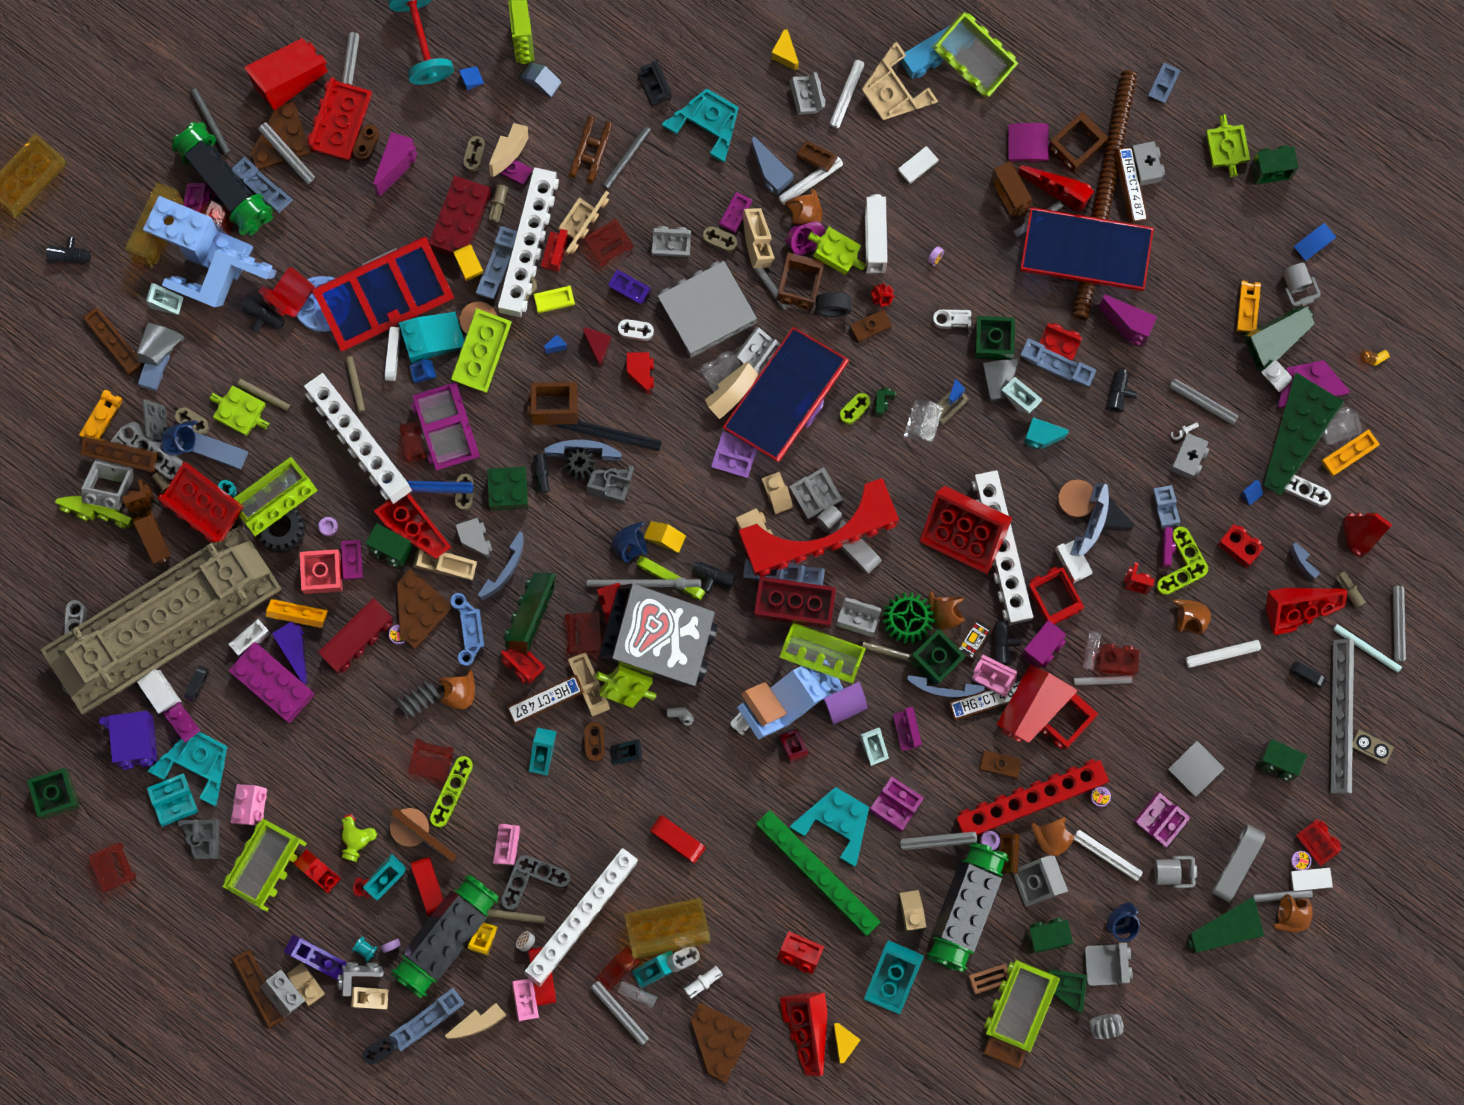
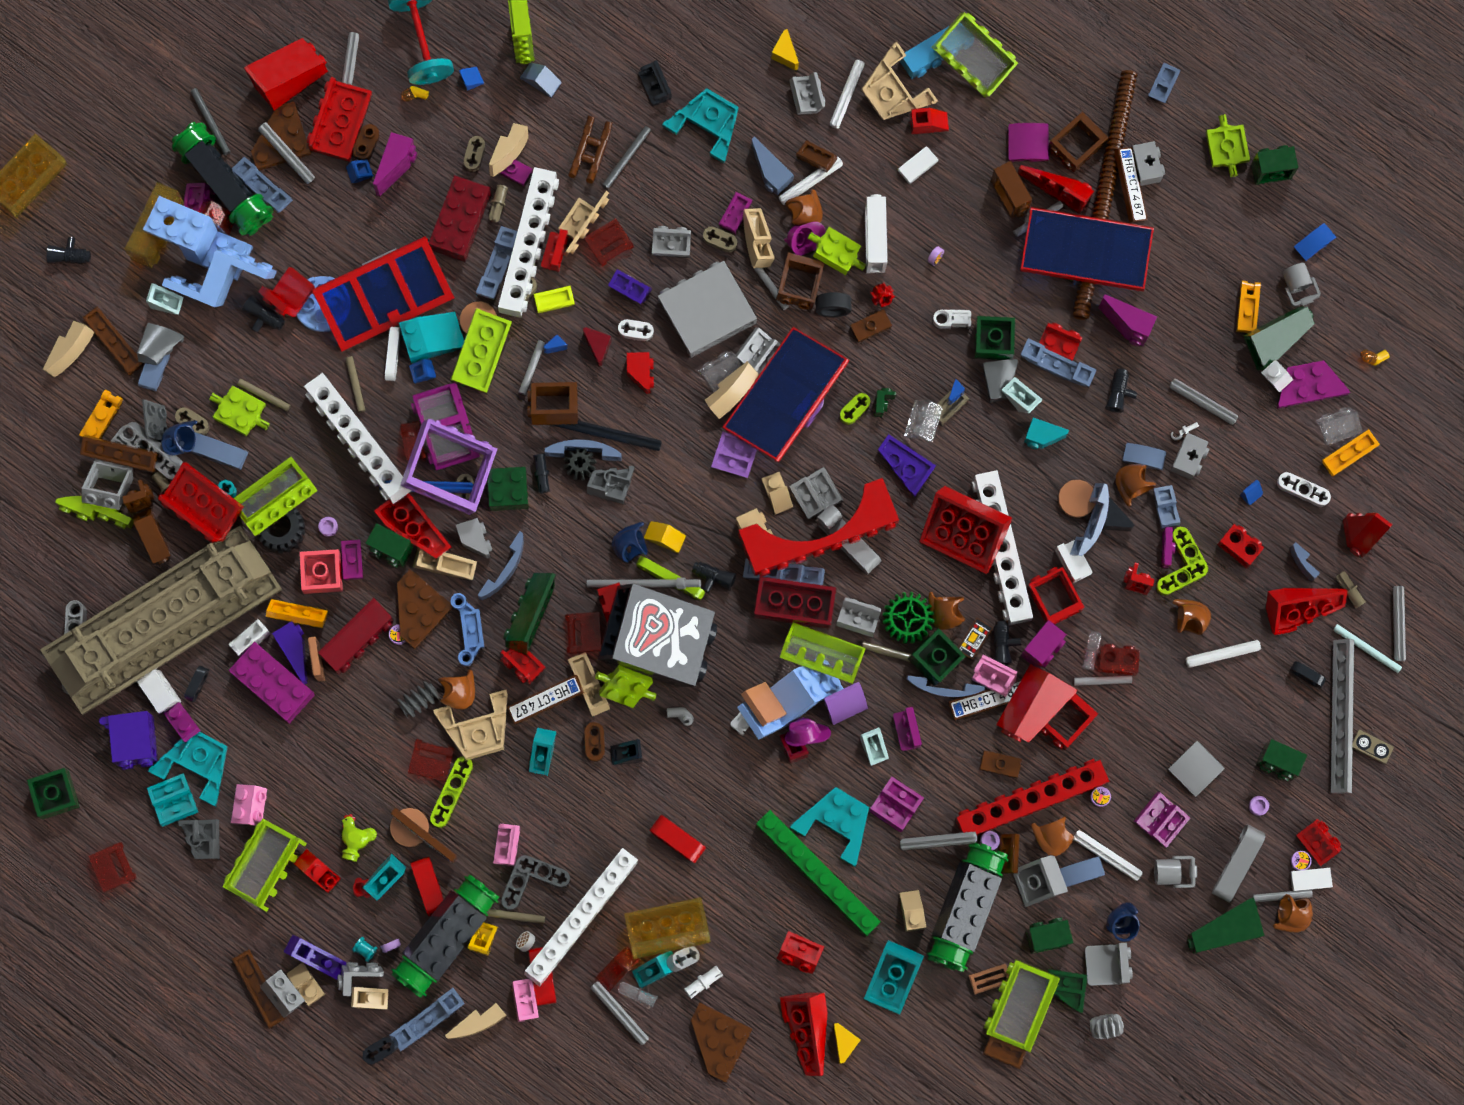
(68, 348): none -> tan slope
(316, 660): none -> nougat tile
(359, 170): none -> blue slope
(413, 92): none -> arm
(437, 494): none -> medium lavender window
(468, 262): yellow slope -> none
(477, 735): none -> tan wing
(531, 368): none -> light grey bar
(806, 731): none -> magenta piece
(906, 464): none -> dark purple wing
(928, 121): none -> red slope
(1082, 871): none -> sand blue slope
(1132, 482): none -> dark orange piece
(1144, 455): none -> sand blue slope
(1258, 805): none -> lavender tile
(1303, 424): dark green wing -> none

